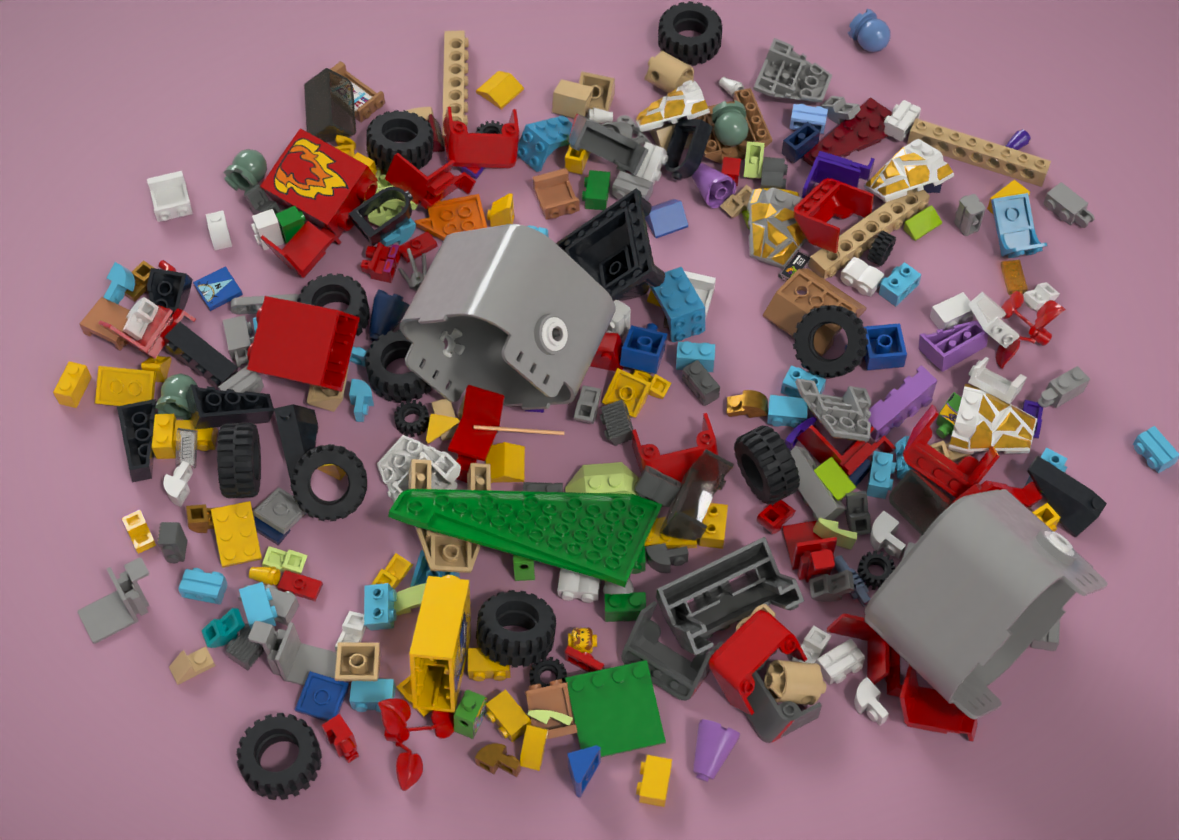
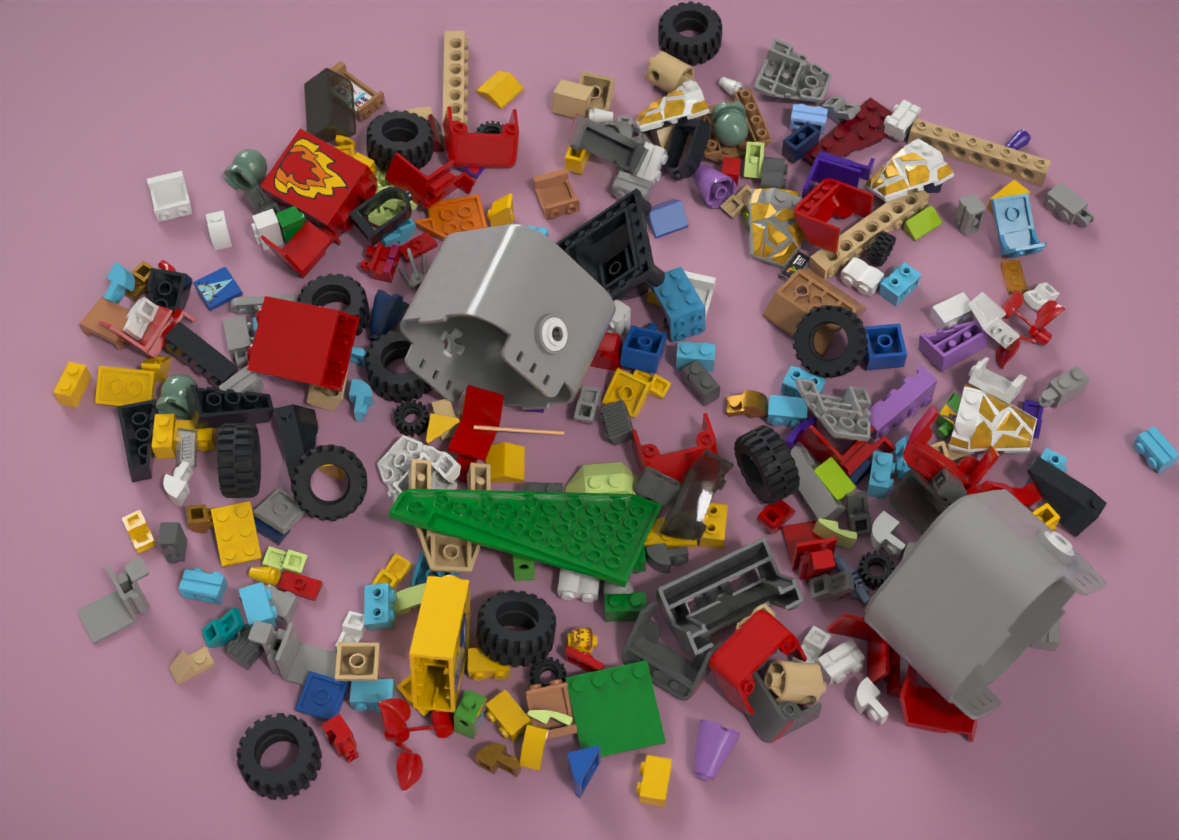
(542, 139): dark azure bracket -> none
(597, 190): green brick -> none
(869, 31): medium blue tile -> none
(948, 486): none -> dark grey brick

